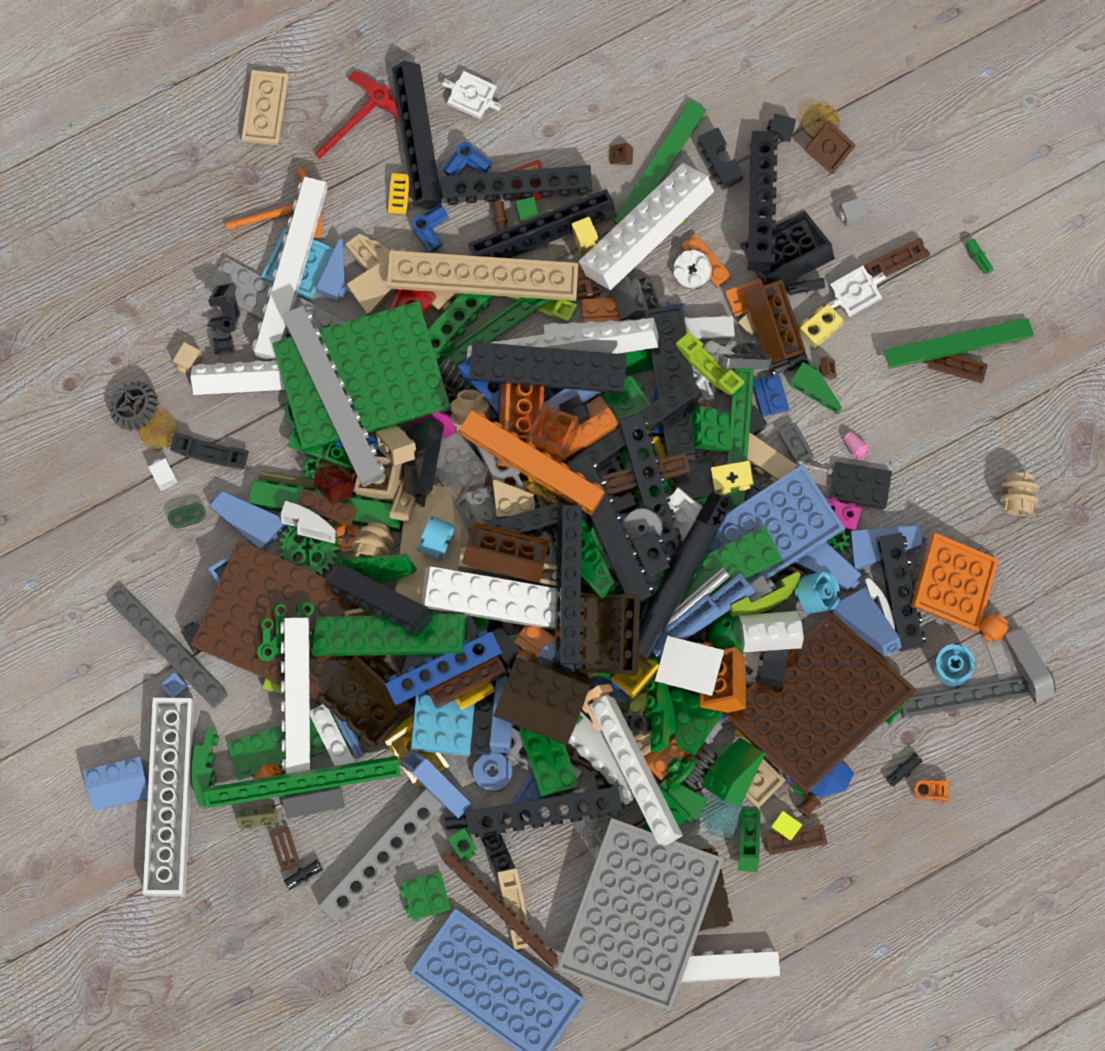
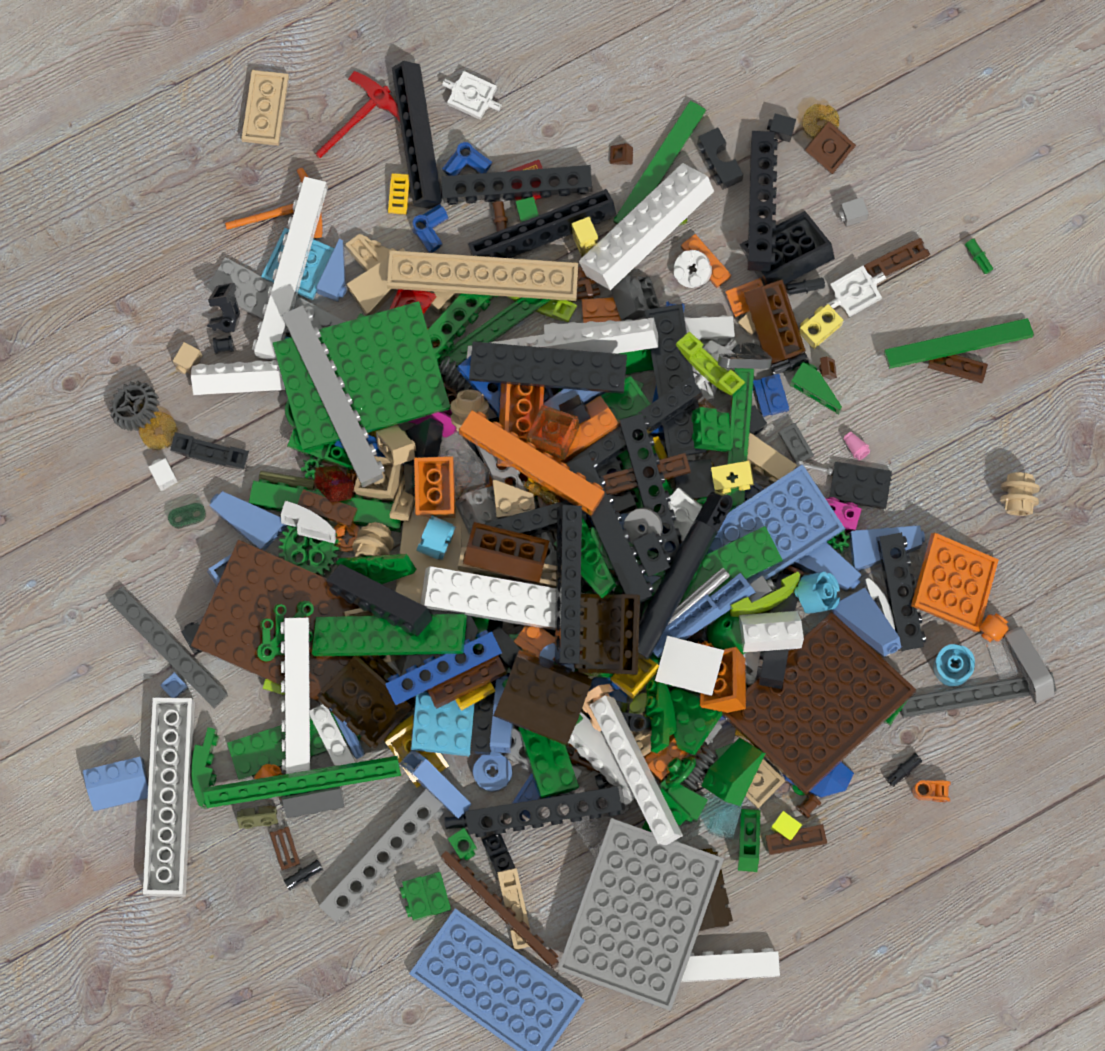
(435, 487): none -> orange slope

